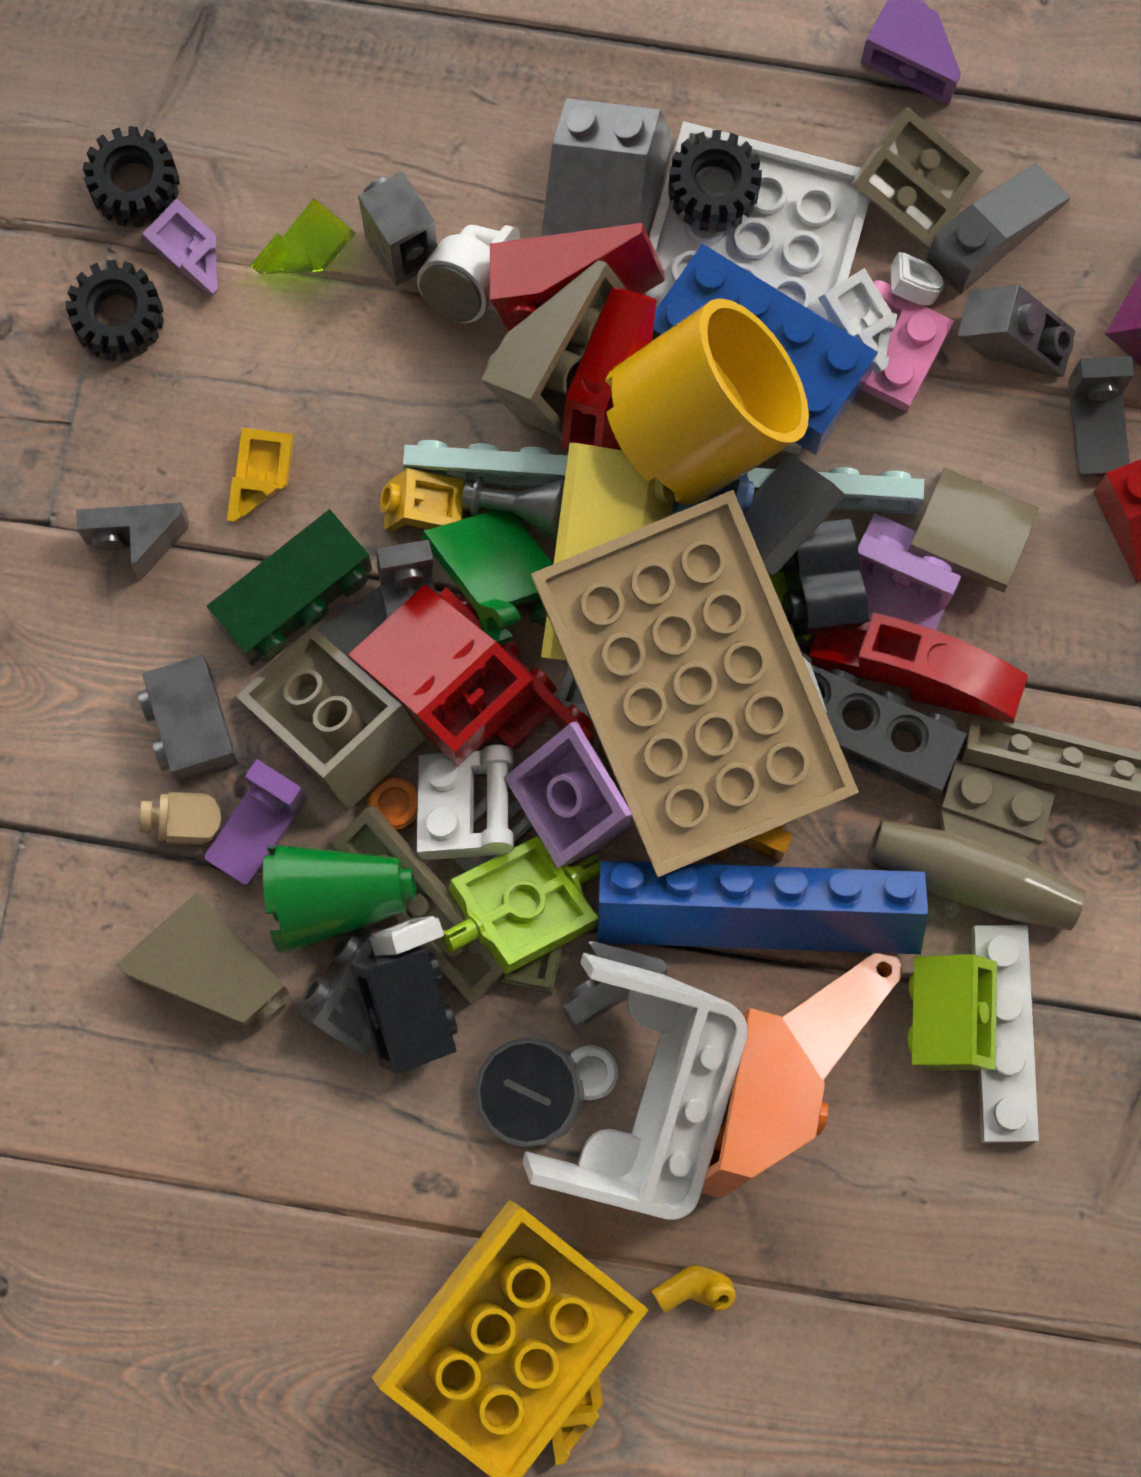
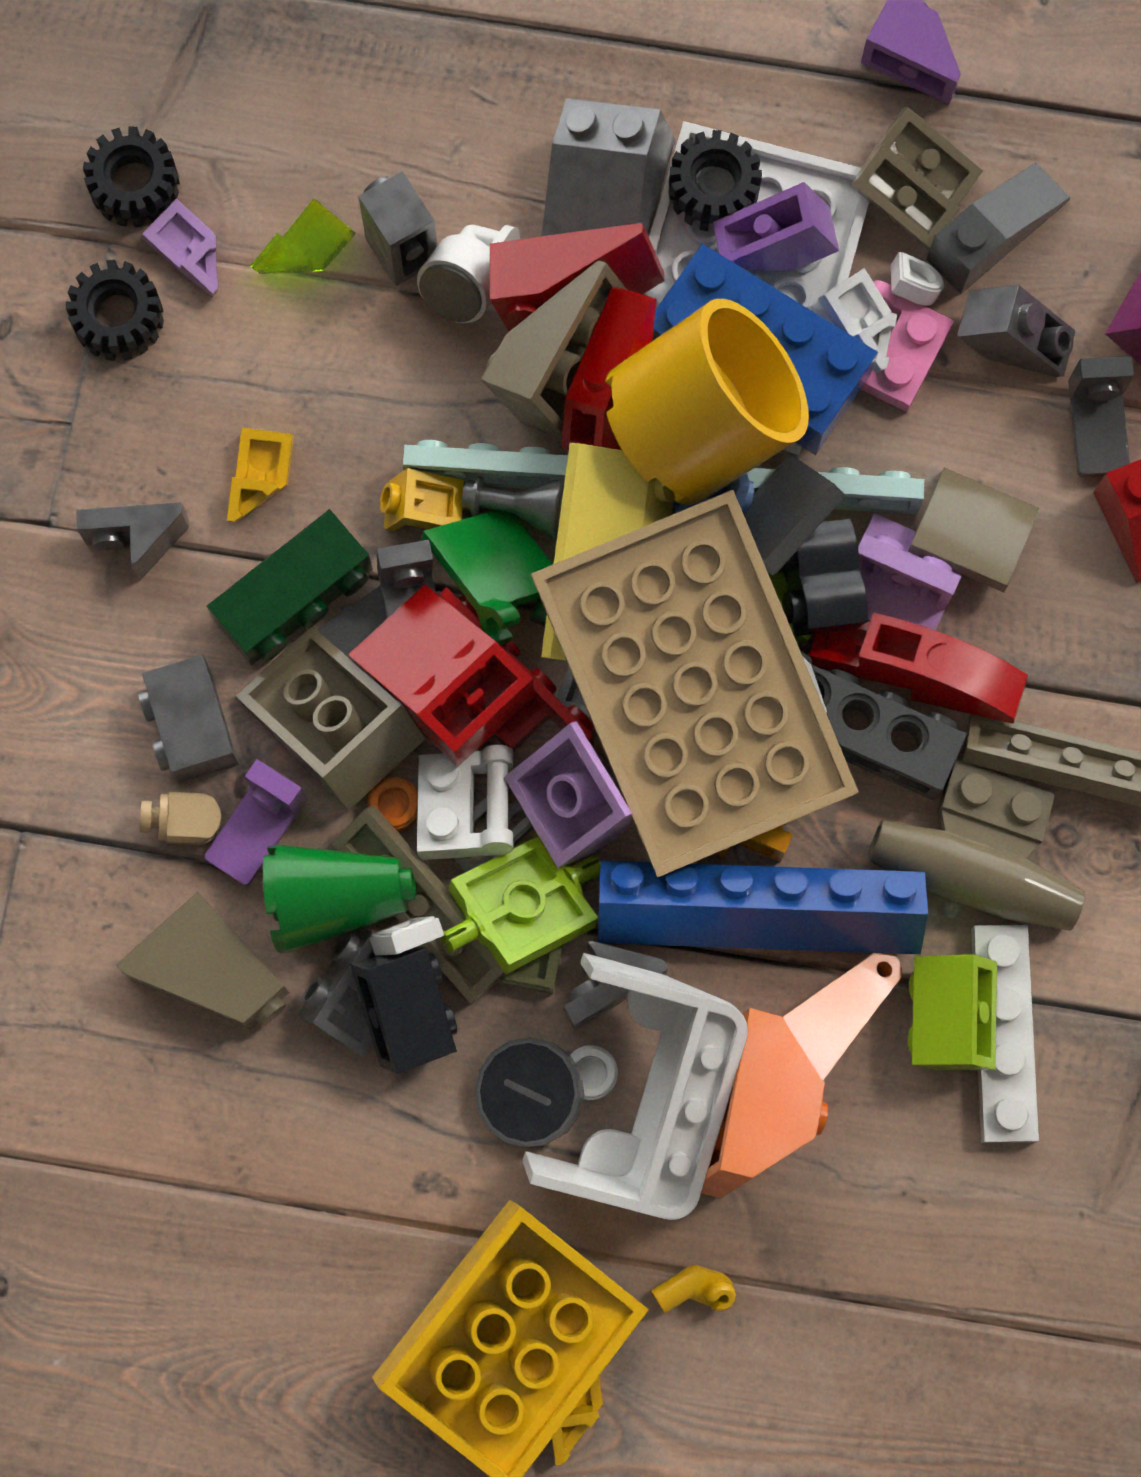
(778, 231): none -> medium lavender slope

